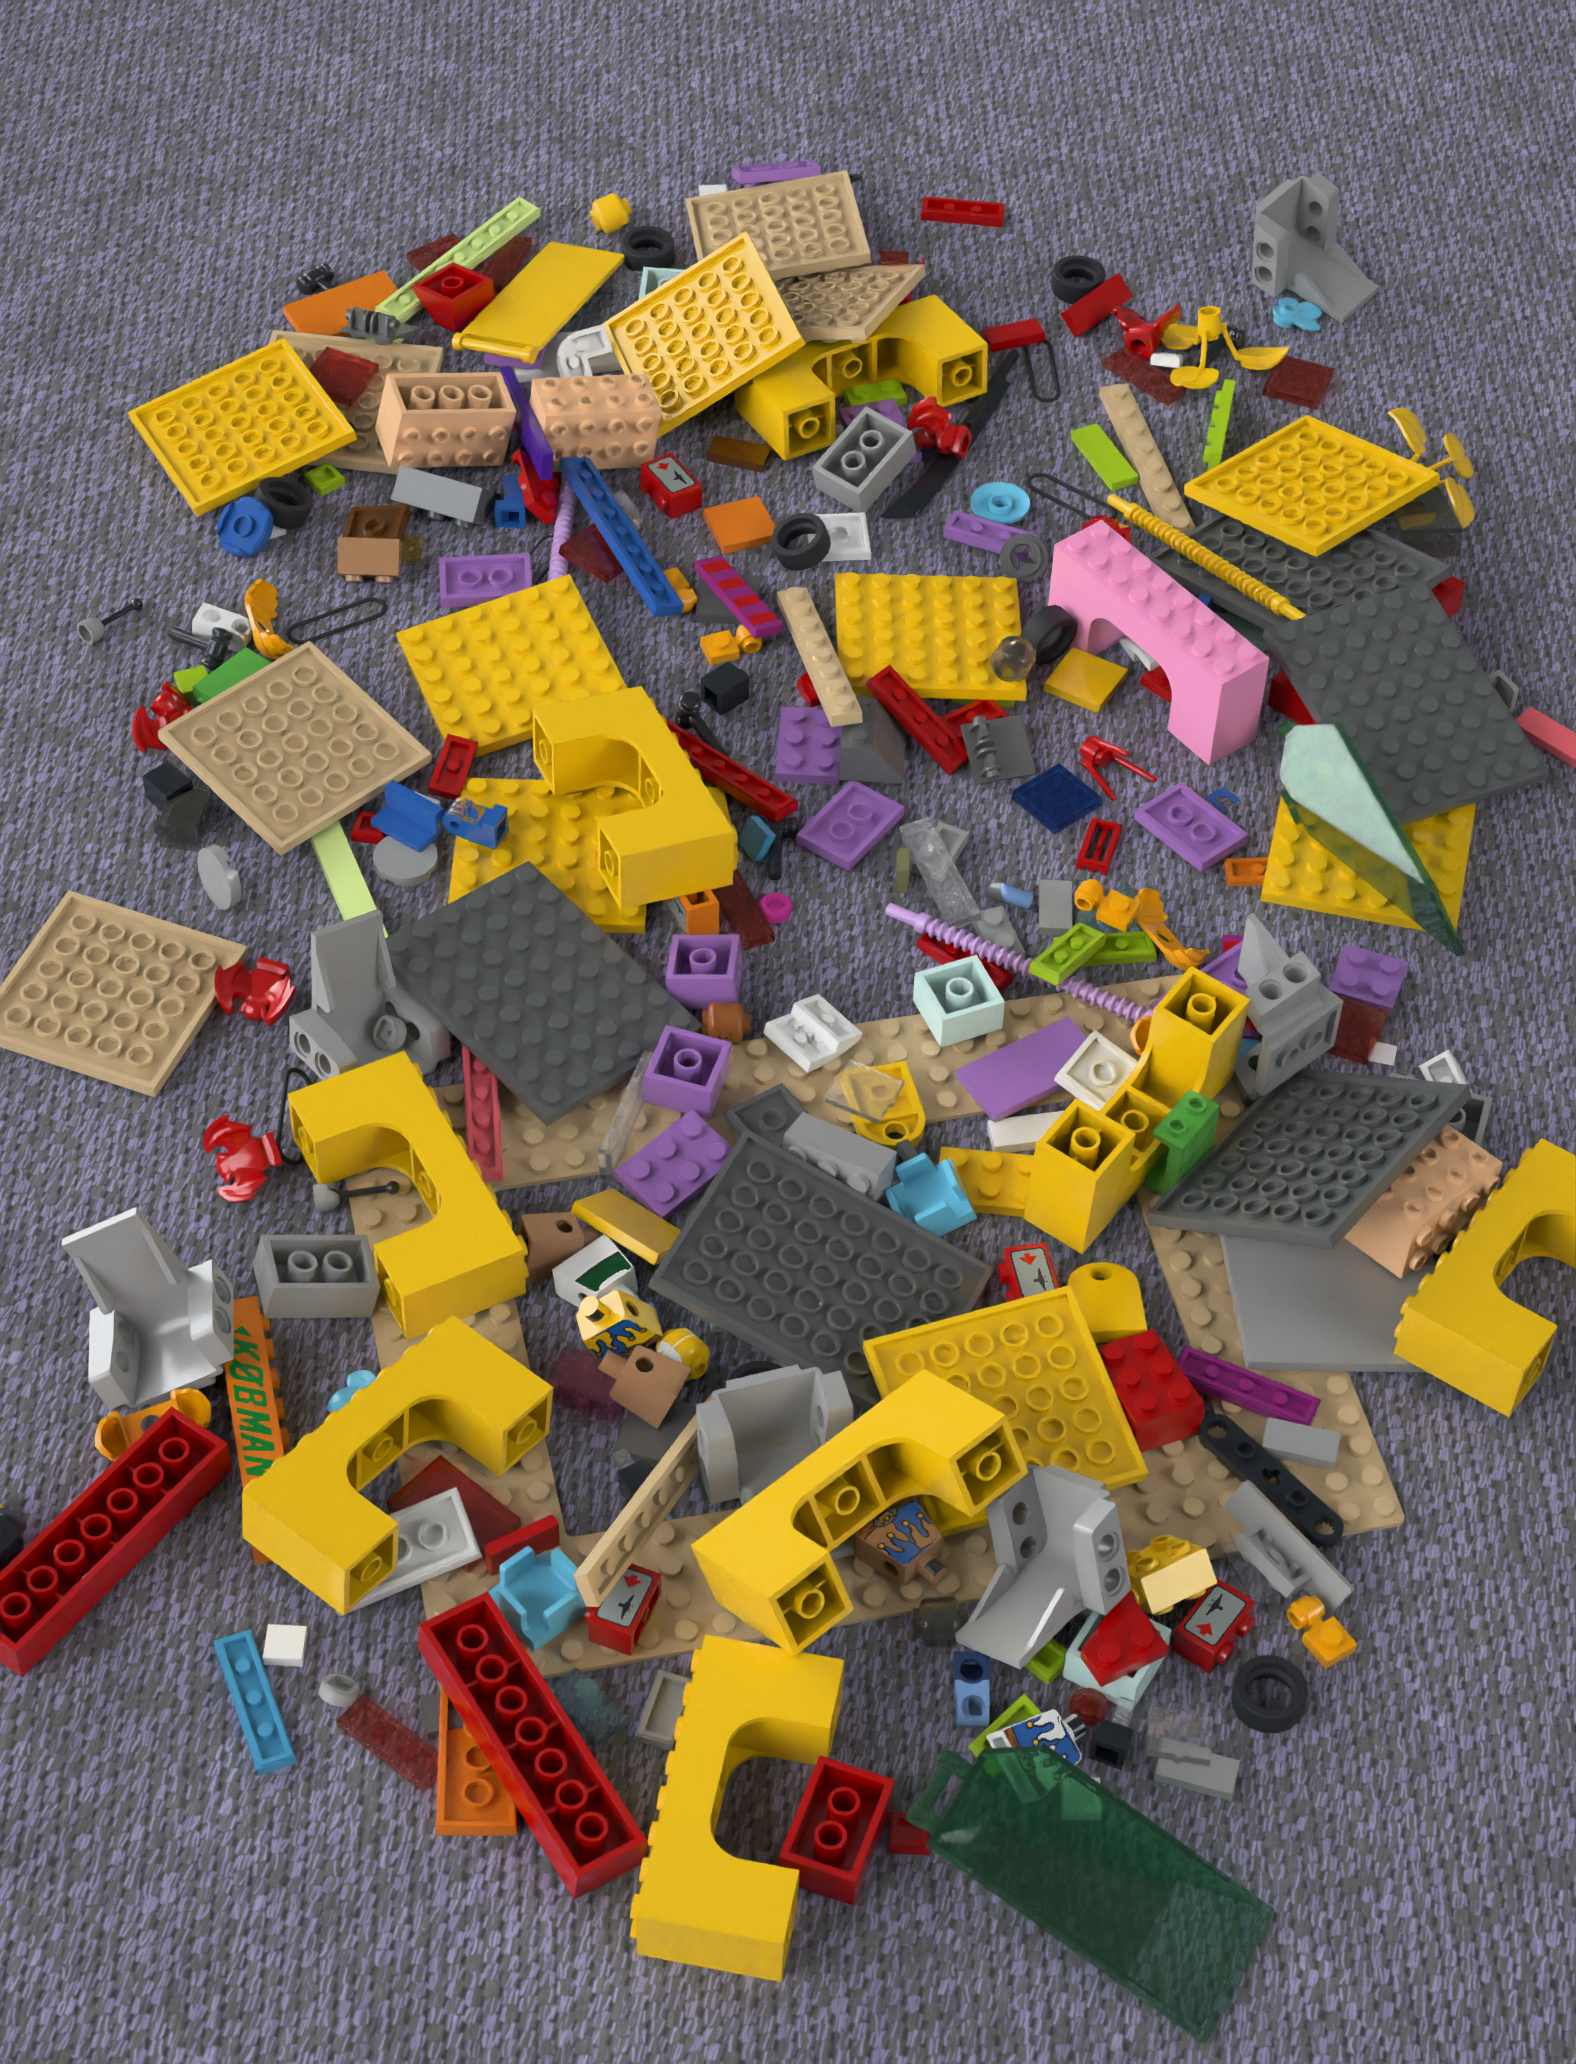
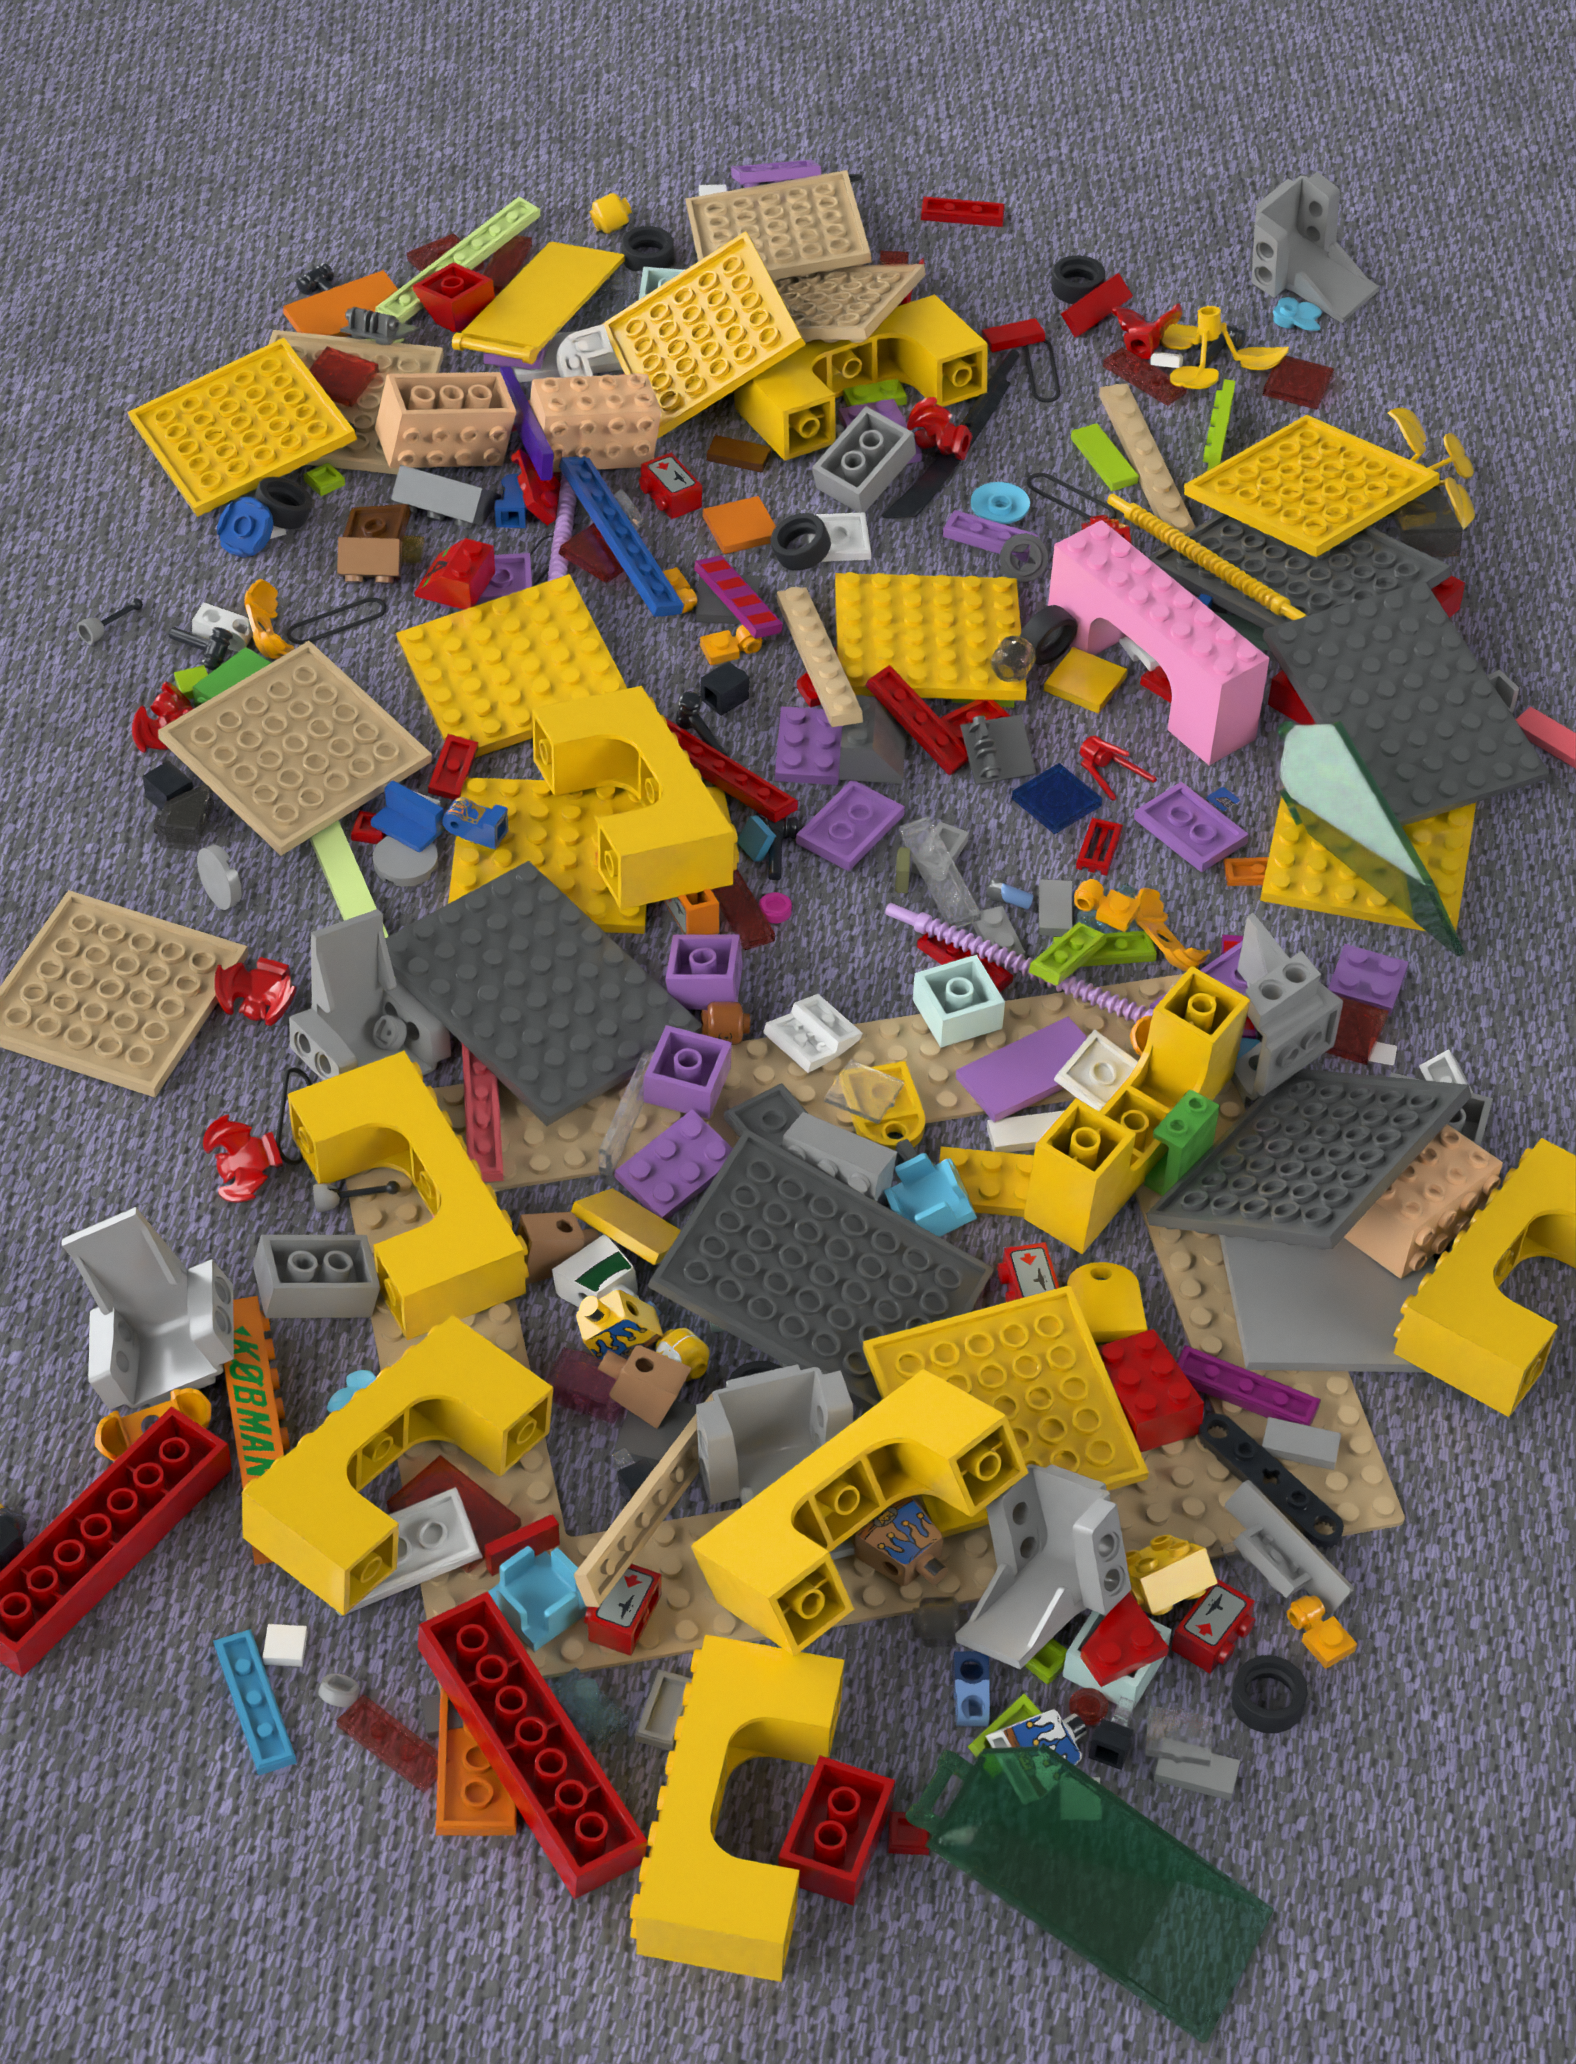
(459, 574): none -> red slope

